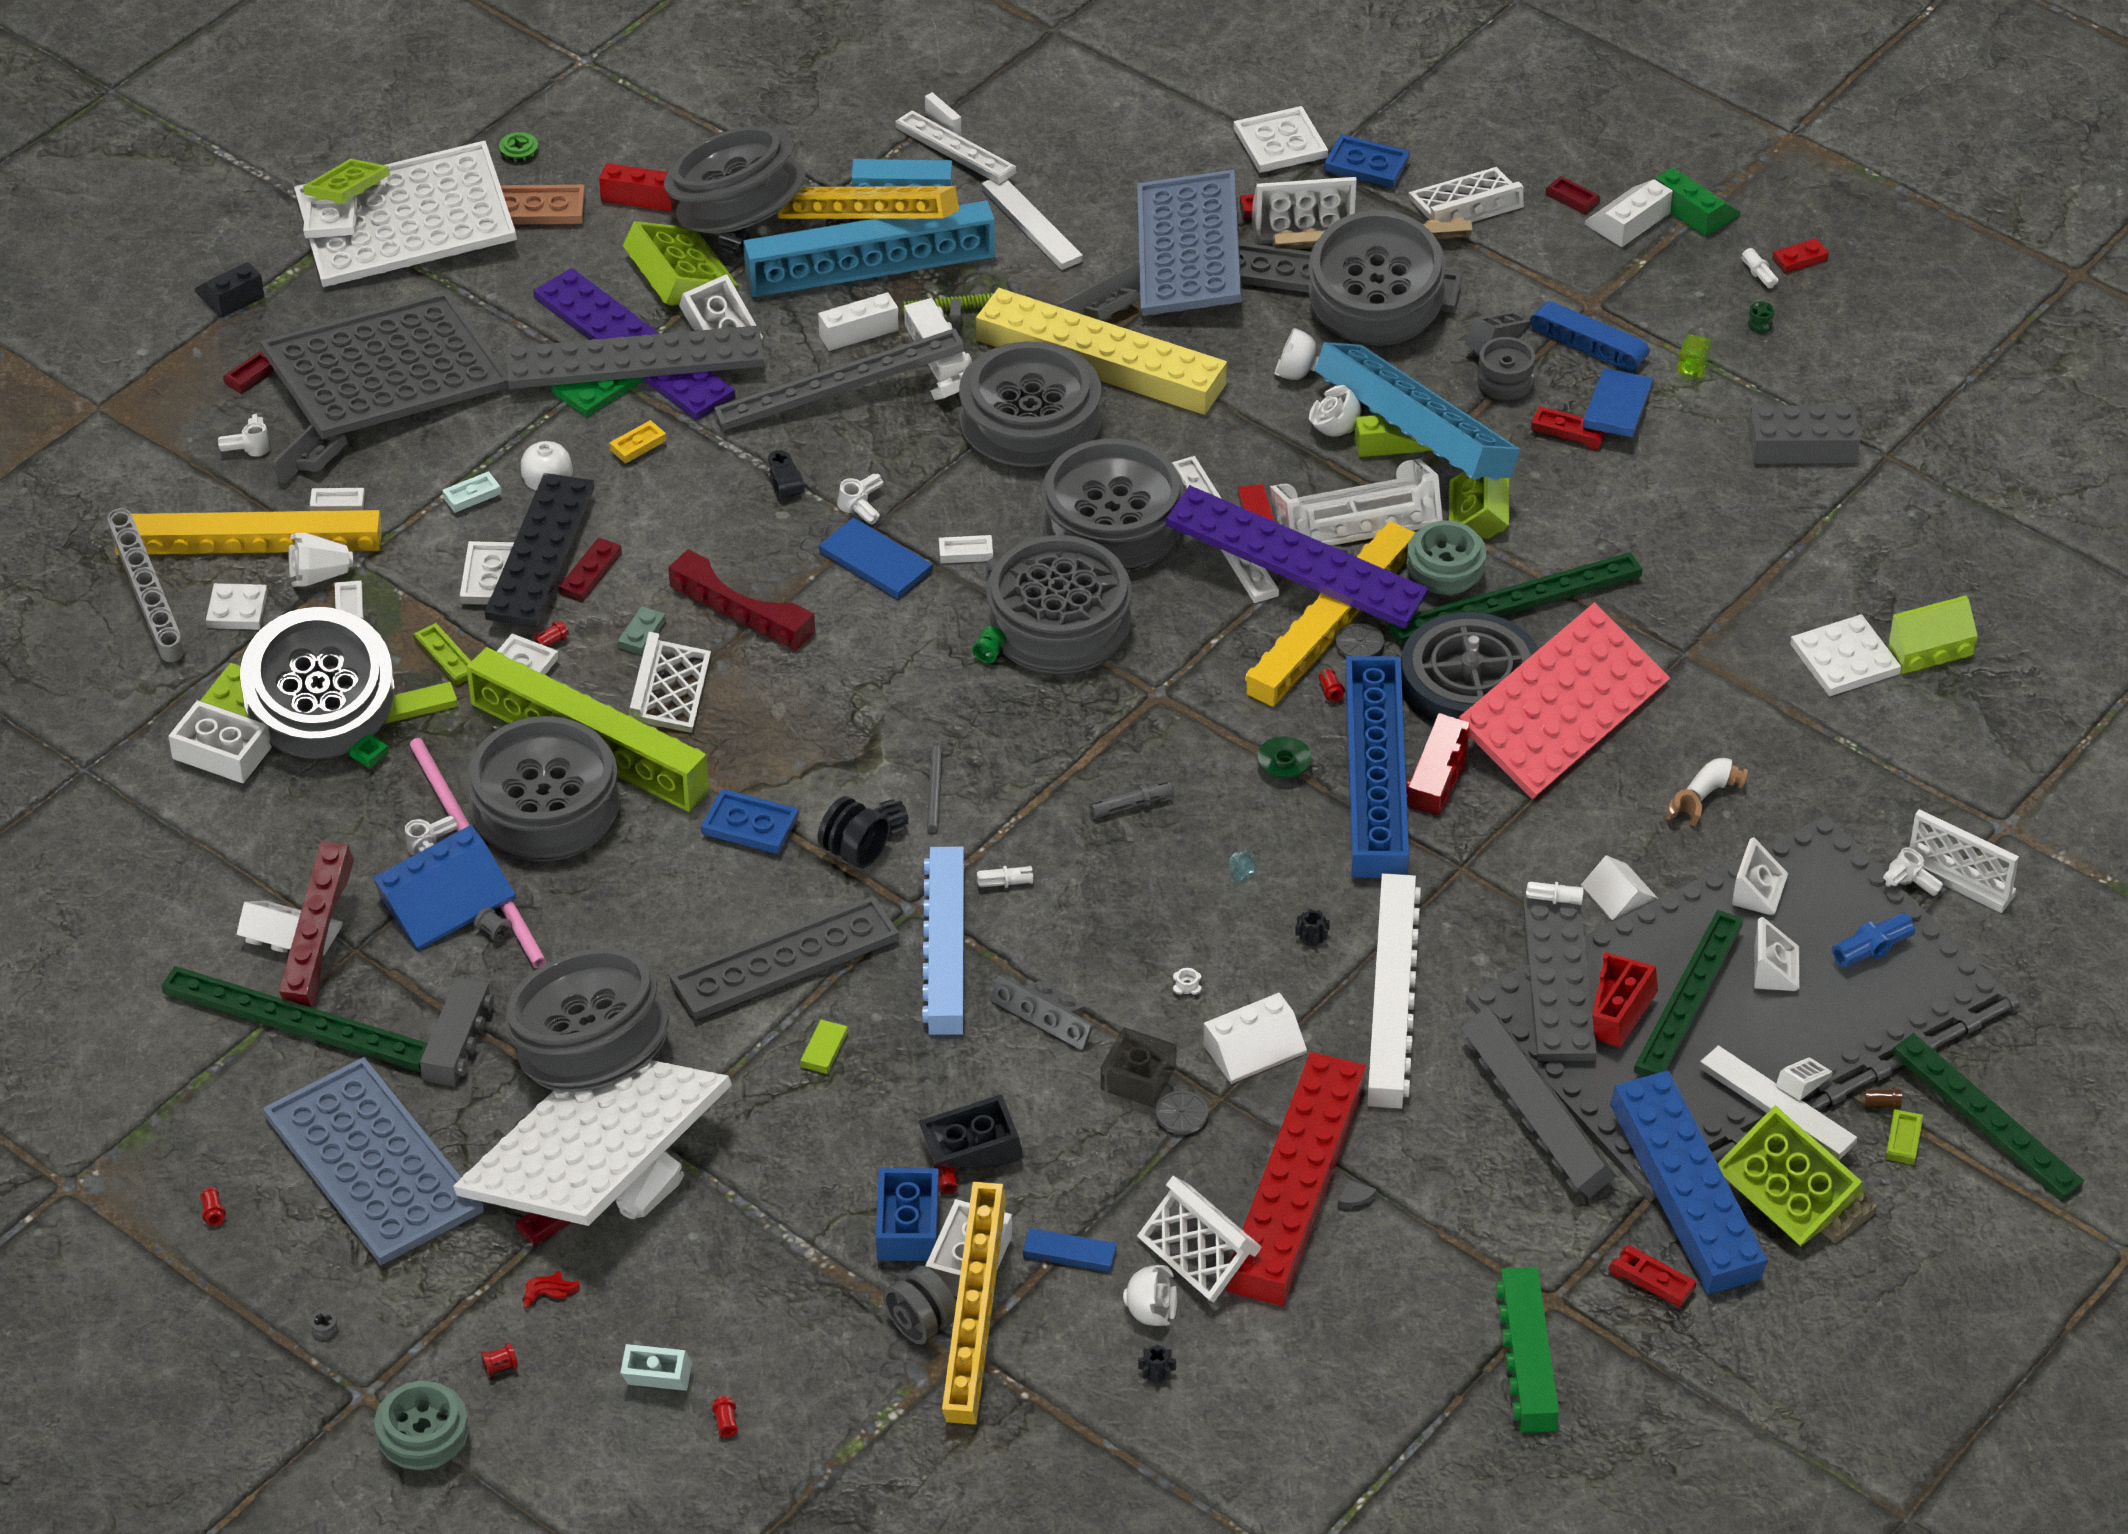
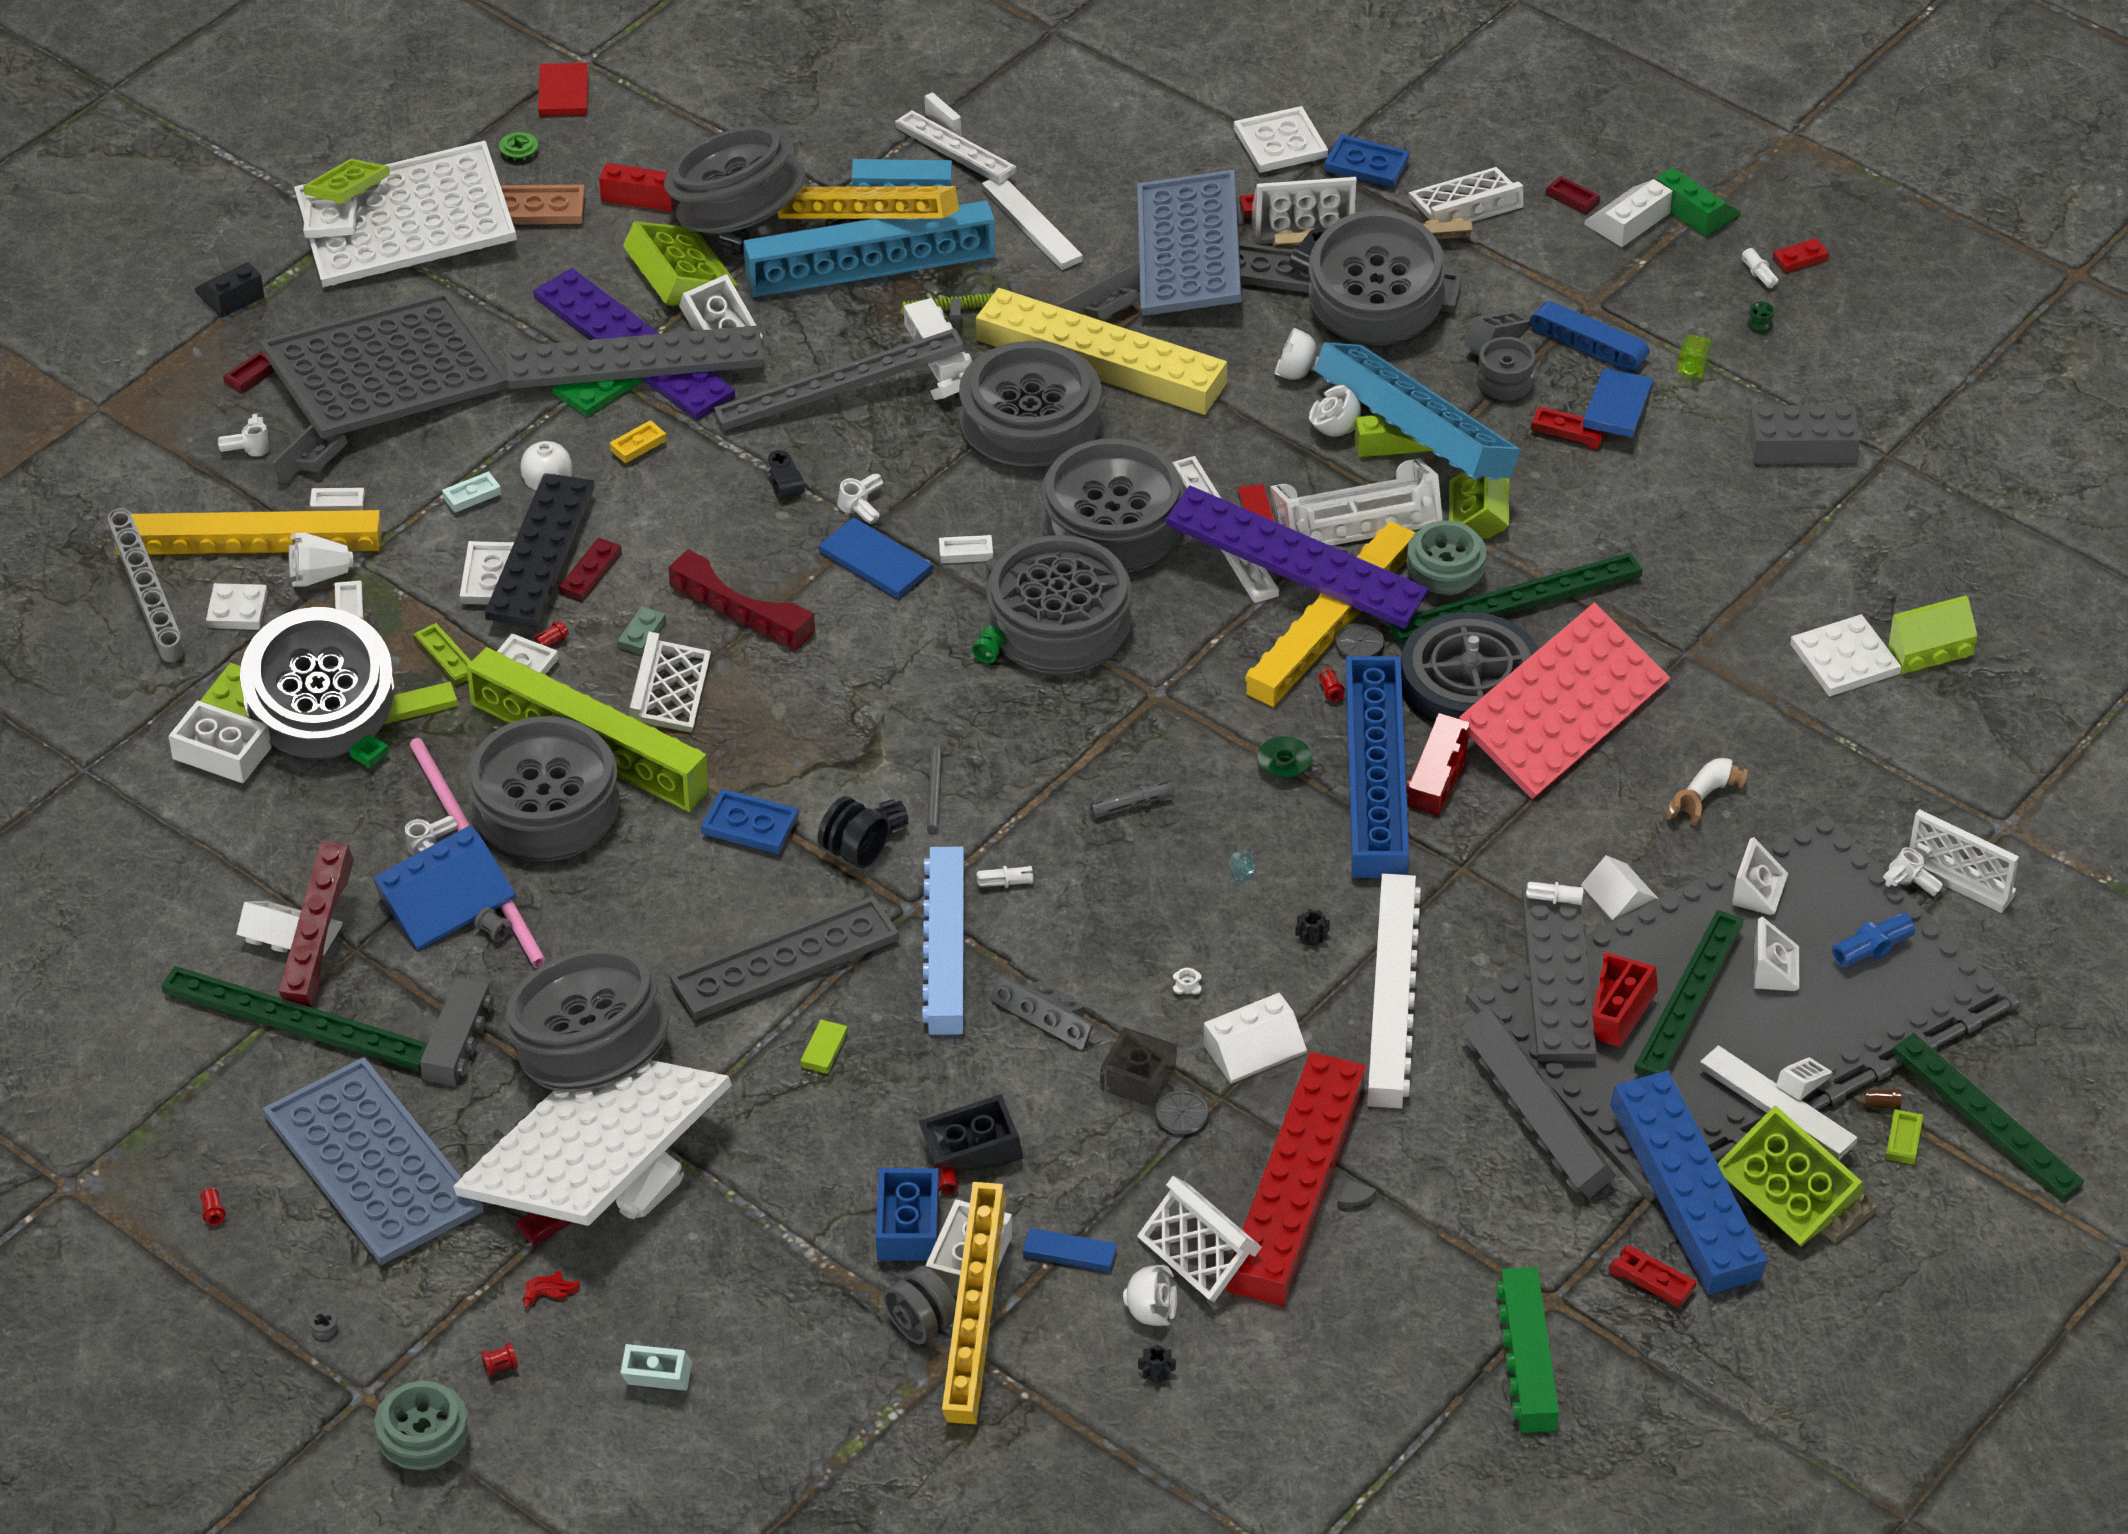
(563, 89): none -> red tile
(724, 1411): red pin -> none
(858, 321): white brick -> none
(1301, 254): none -> black piece

